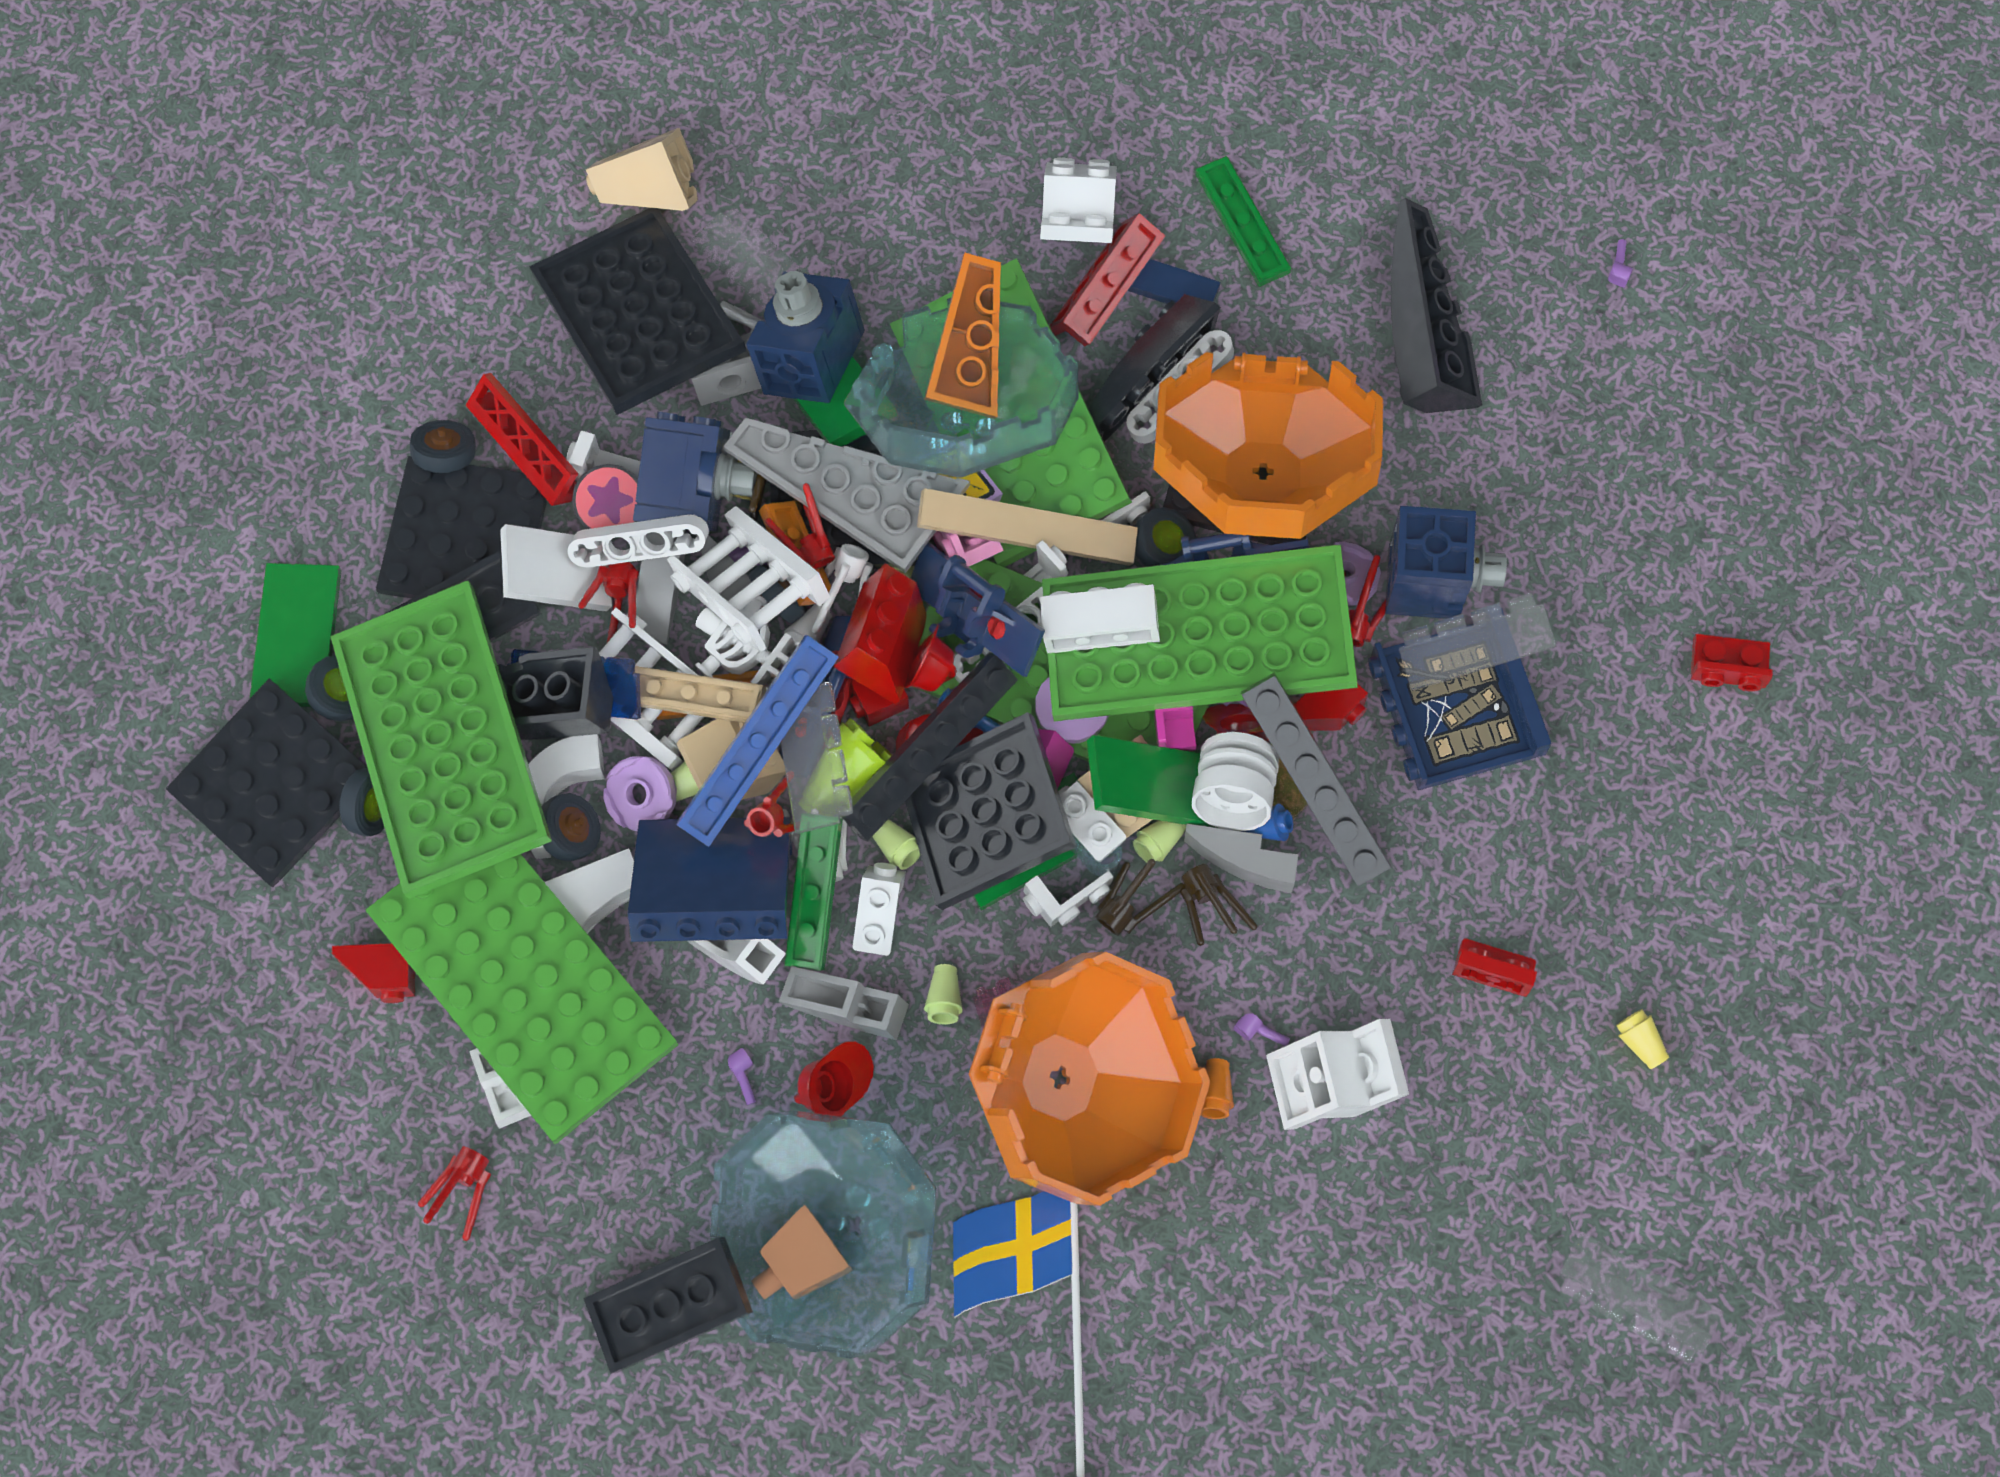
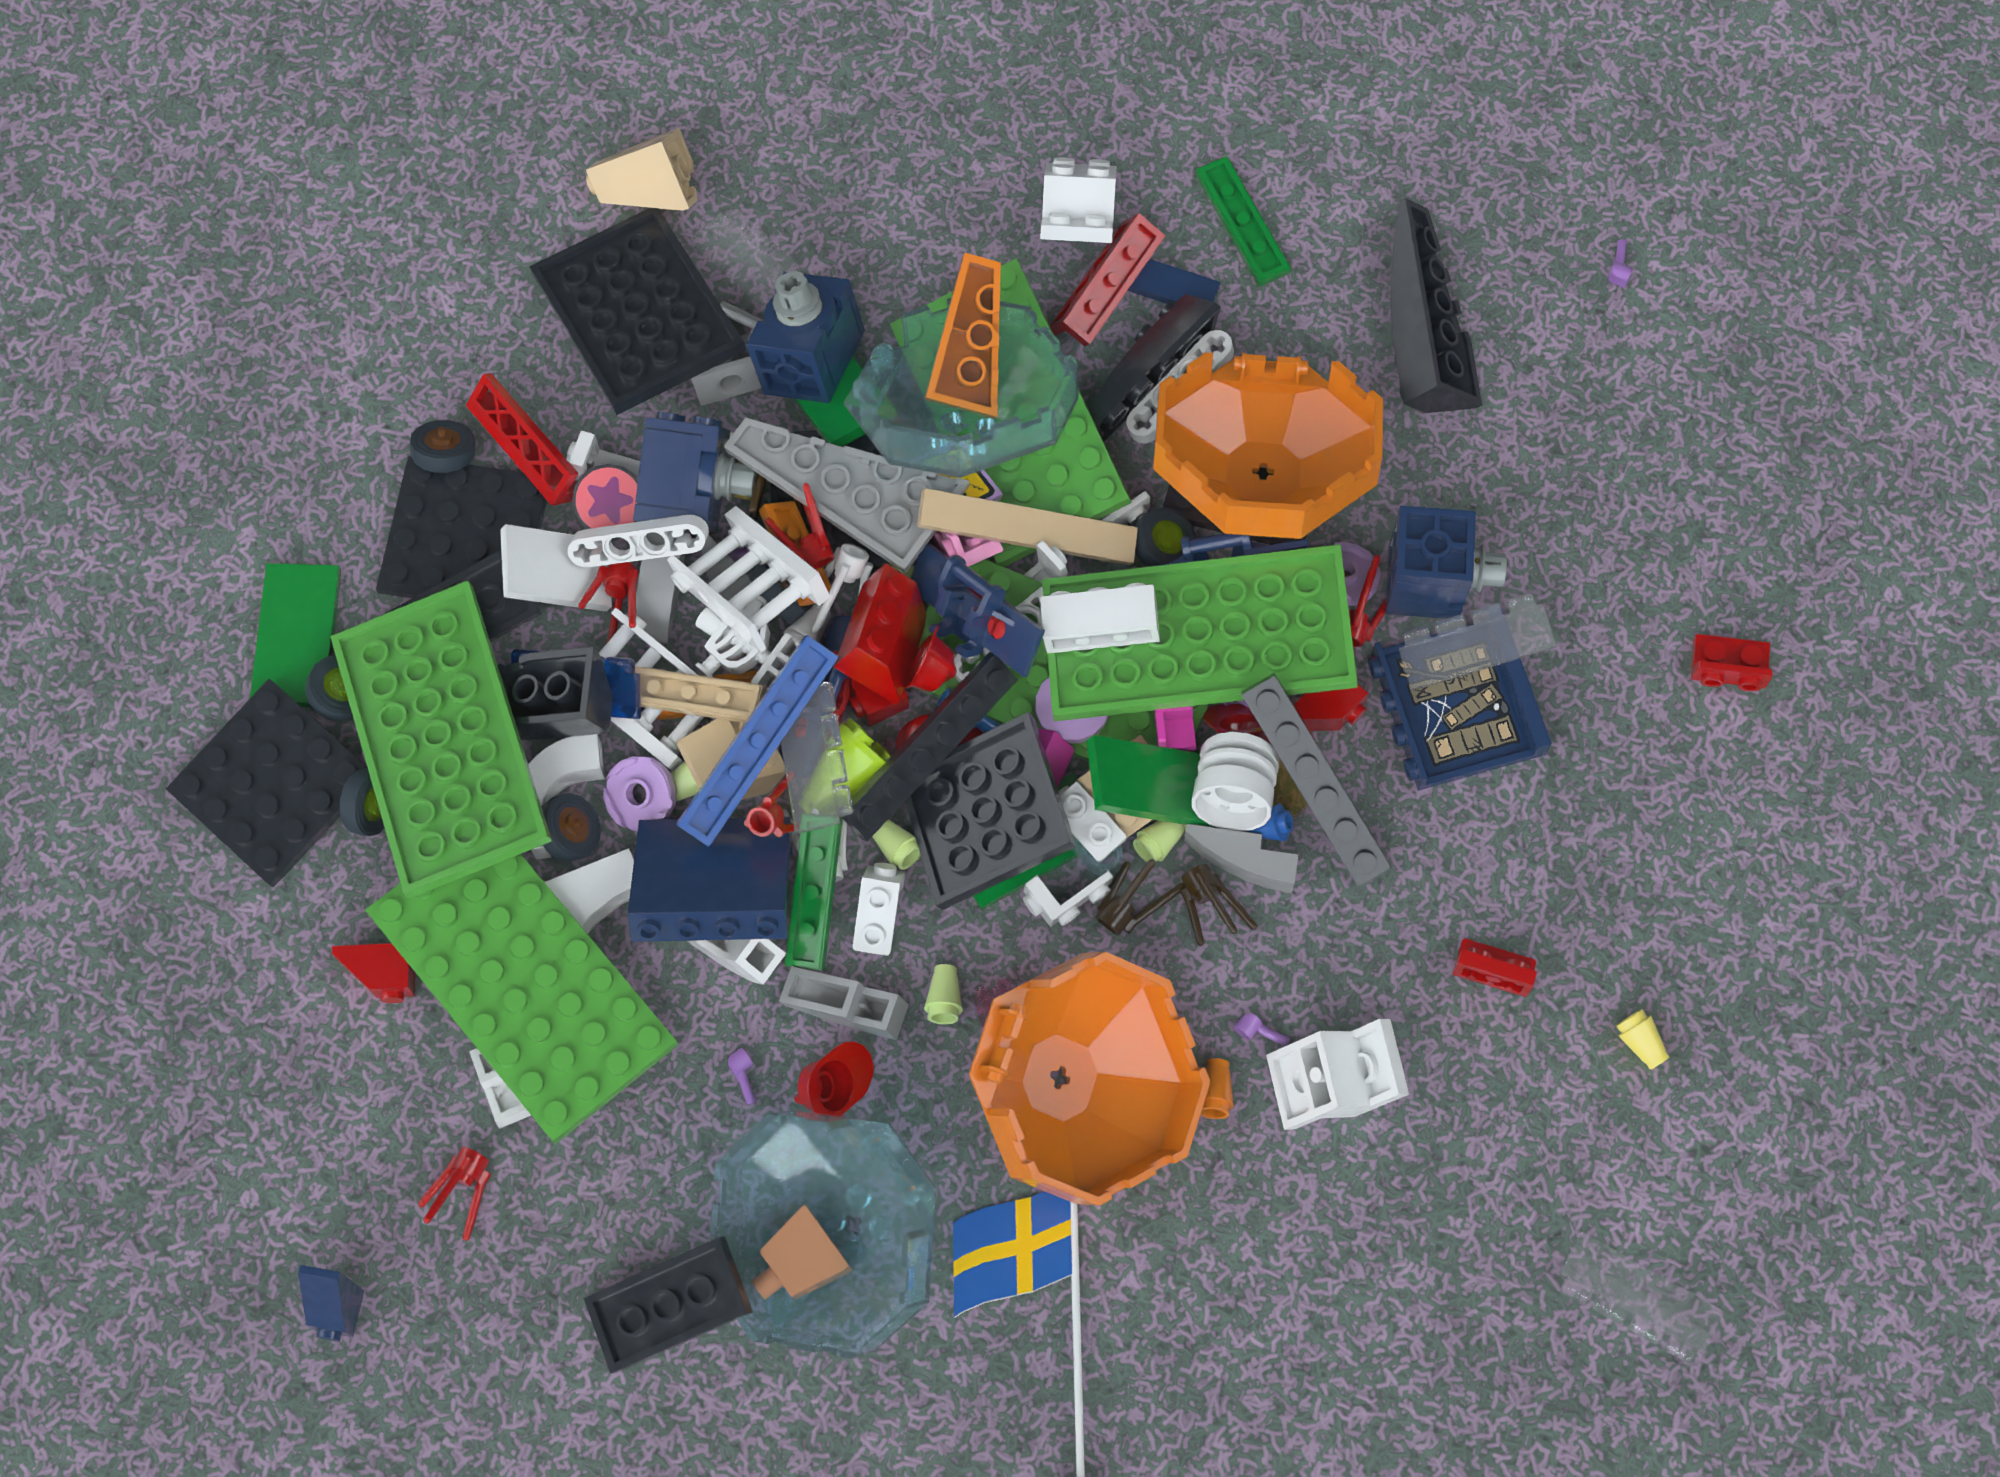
(329, 1302): none -> dark blue slope

